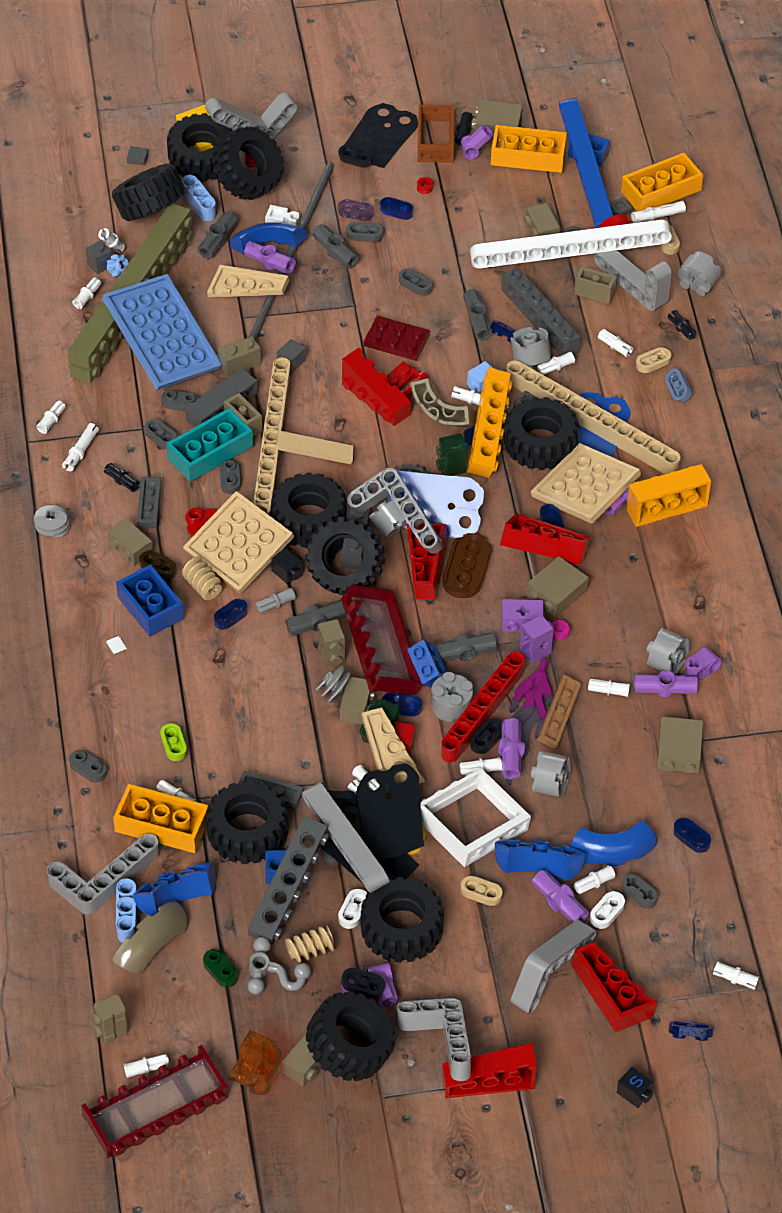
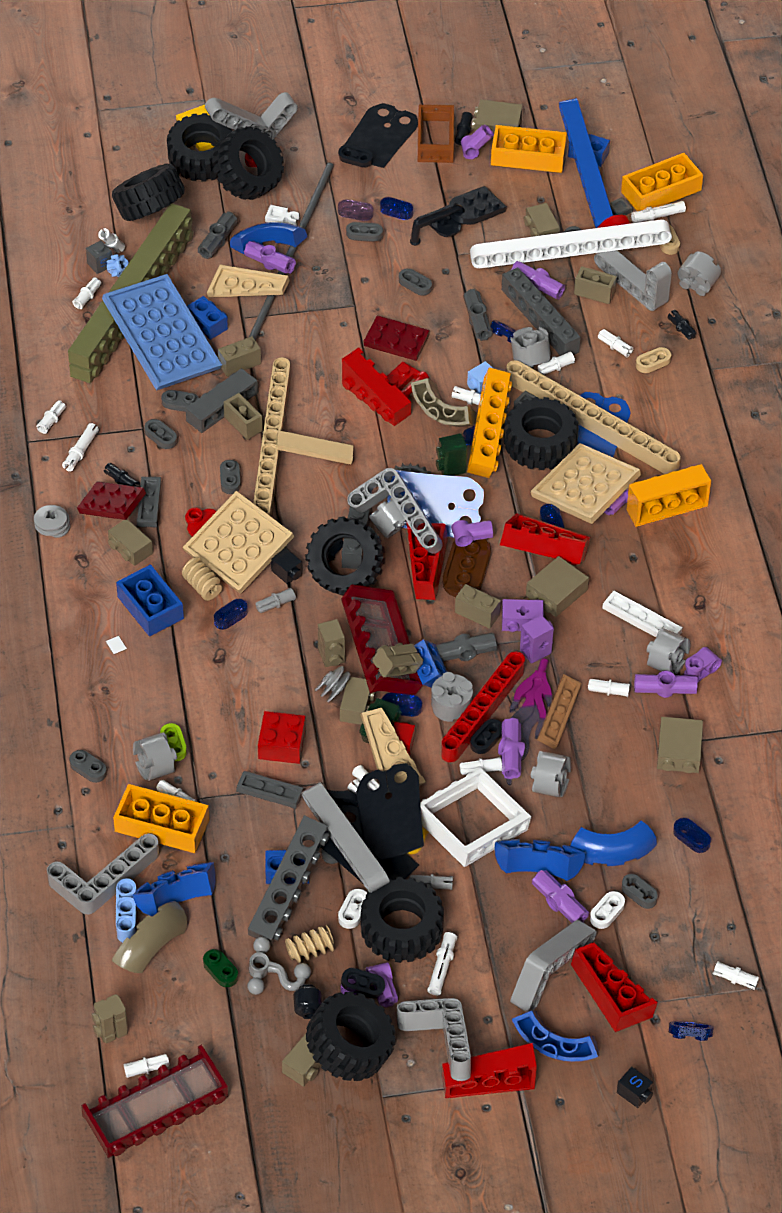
(111, 500): none -> dark red plate
(137, 155): dark grey tile -> none
(154, 756): none -> light grey brick
(164, 566): dark brown plate -> none
(199, 198): light blue beam -> none
(208, 317): none -> blue brick
(209, 444): teal brick -> none
(241, 800): black tyre -> none
(258, 1063): clear orange brick -> none
(281, 737): none -> red brick
(294, 353): dark grey brick -> none
(304, 491): black tyre -> none
(307, 1000): none -> black head
(313, 616): dark grey piece -> none
(335, 245): dark grey piece -> none
(397, 660): none -> dark tan brick
(424, 181): red bush -> none
(435, 882): none -> light grey axle
(448, 943): none -> white pin
(462, 209): none -> black plate
(466, 533): none -> medium lavender piece
(477, 606): none -> dark tan brick
(482, 890): tan plate -> none
(541, 280): none -> medium lavender piece
(552, 1044): none -> blue brick
(561, 629): dark pink tile -> none
(594, 879): white axle -> none
(638, 615): none -> white plate
(678, 385): sand blue plate -> none

